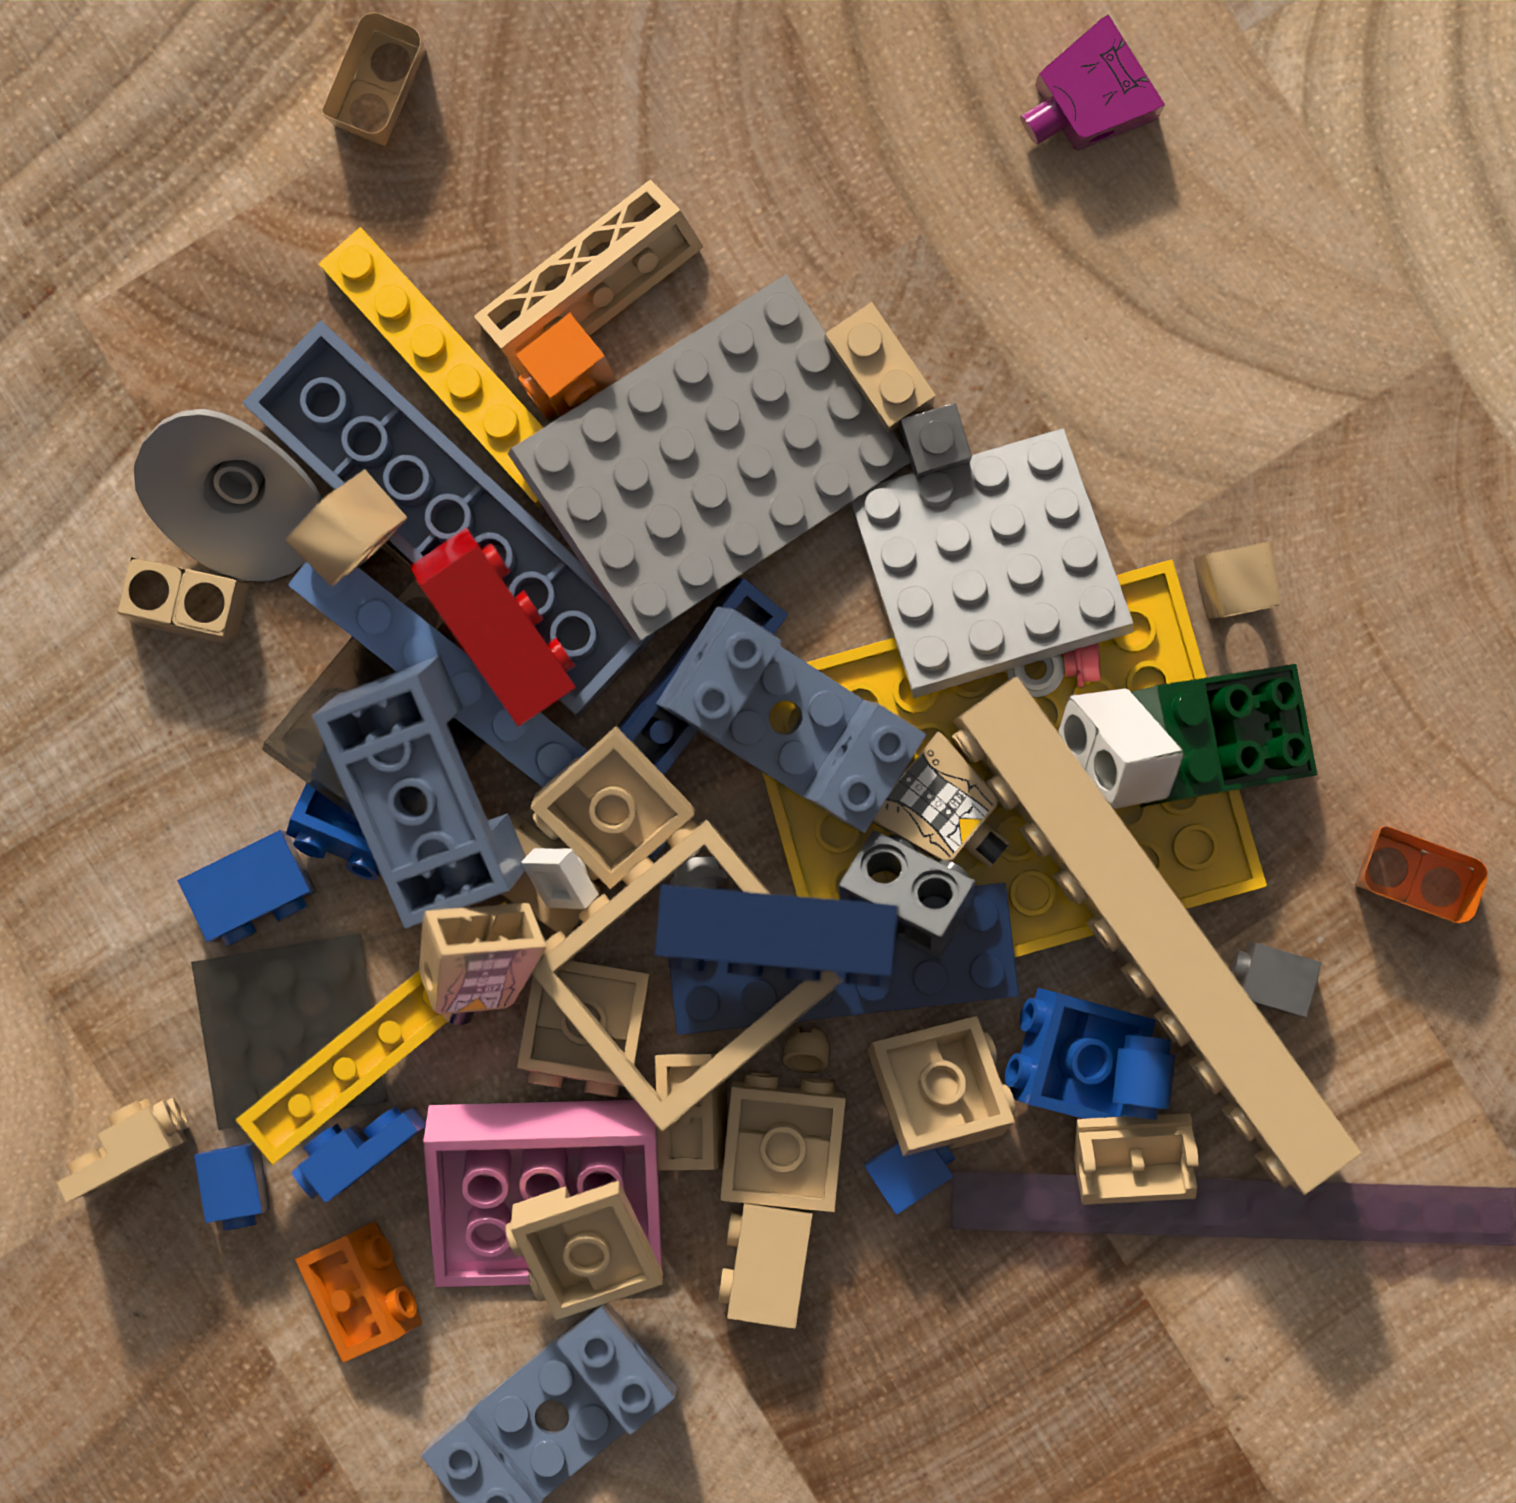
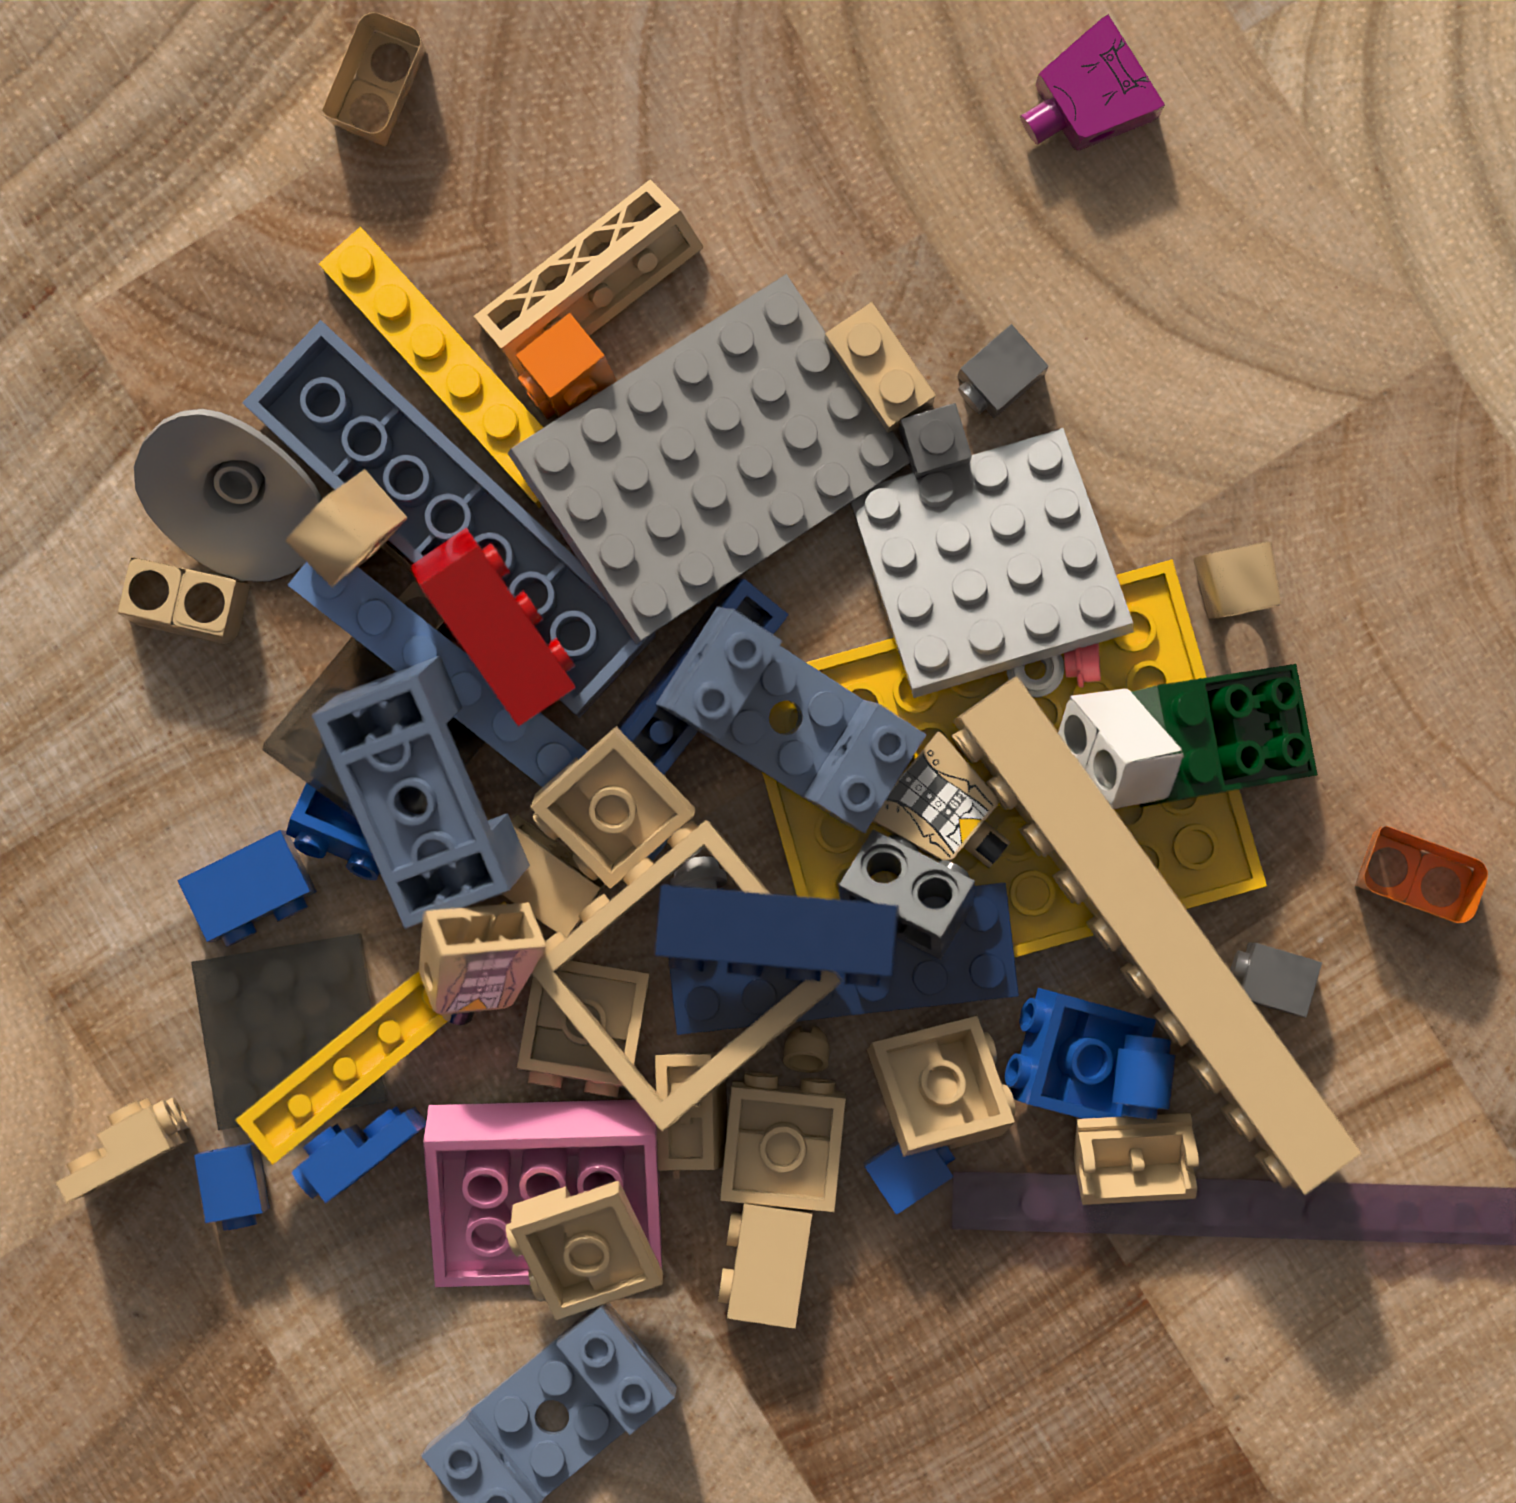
(359, 1291): orange bracket -> none
(560, 878): white plate -> none
(1000, 373): none -> flat silver brick

